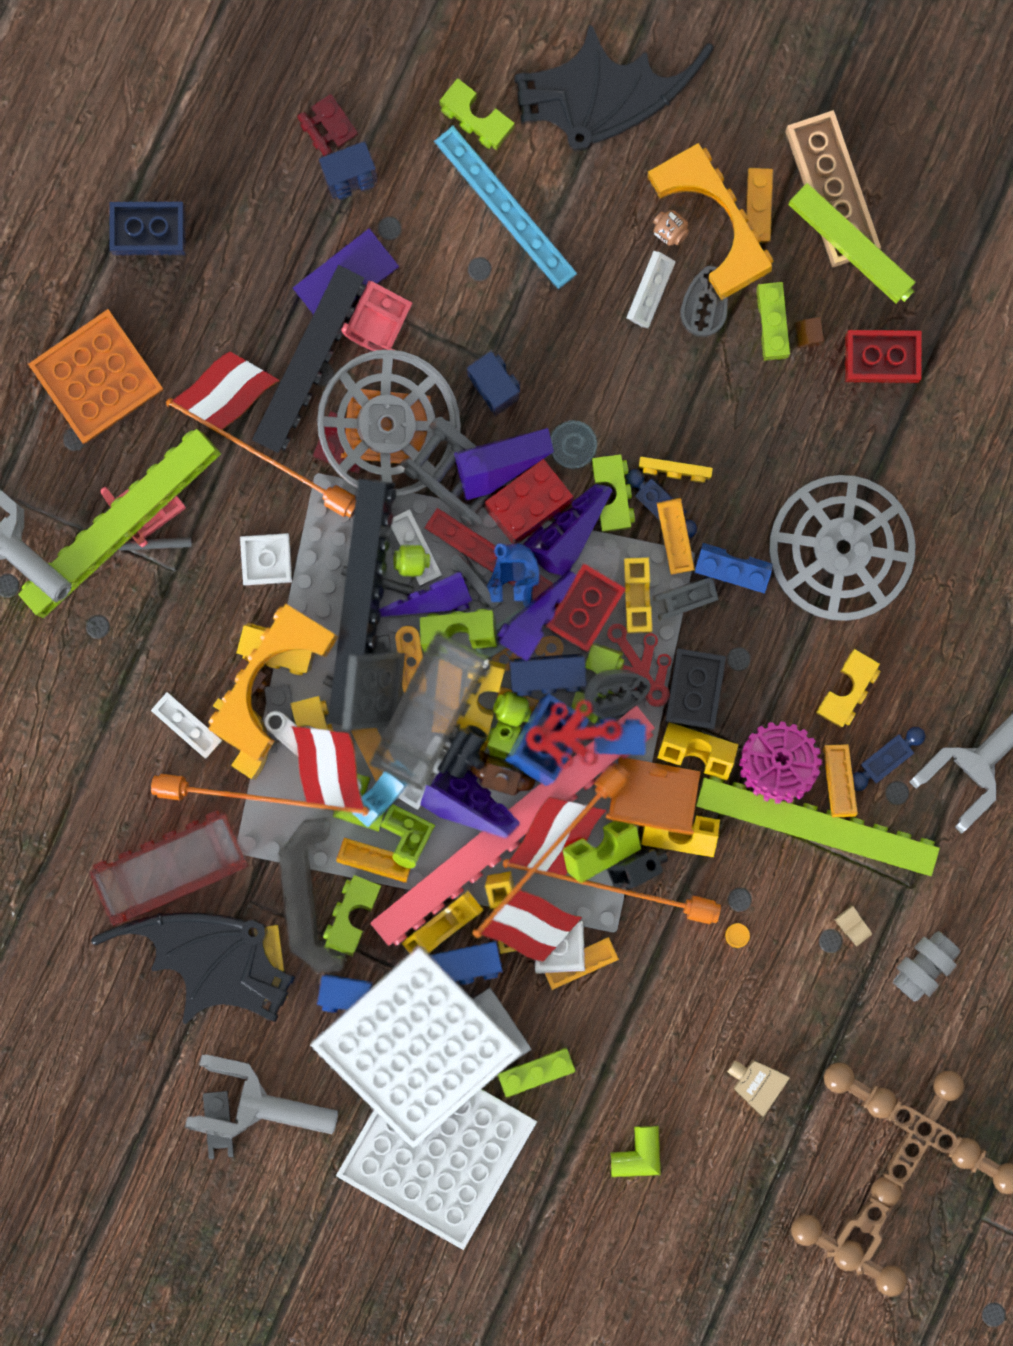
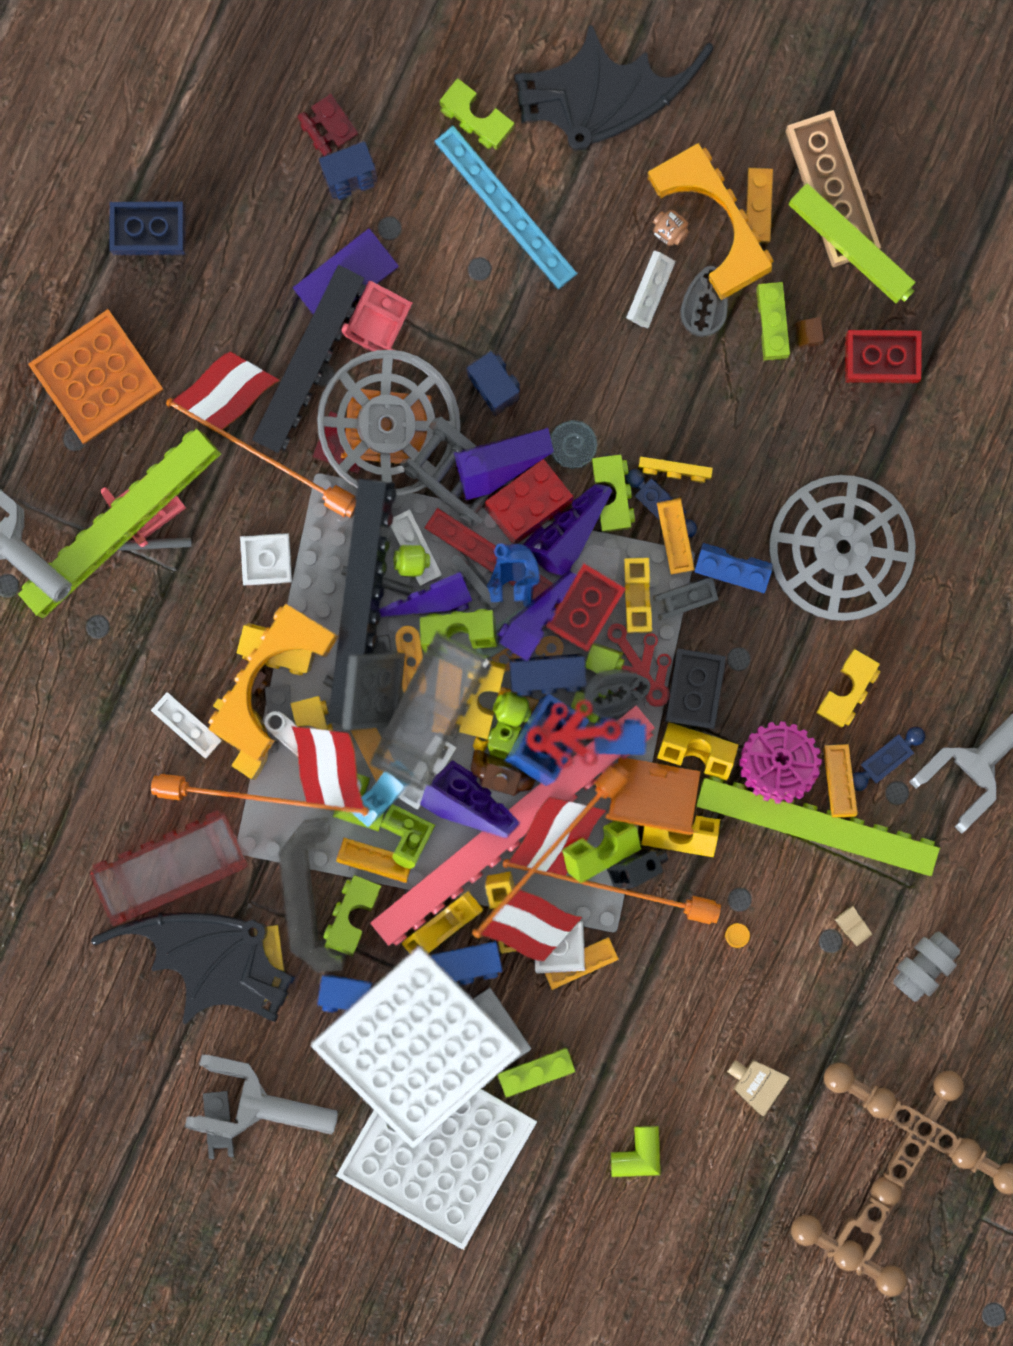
(463, 752): black pin -> none

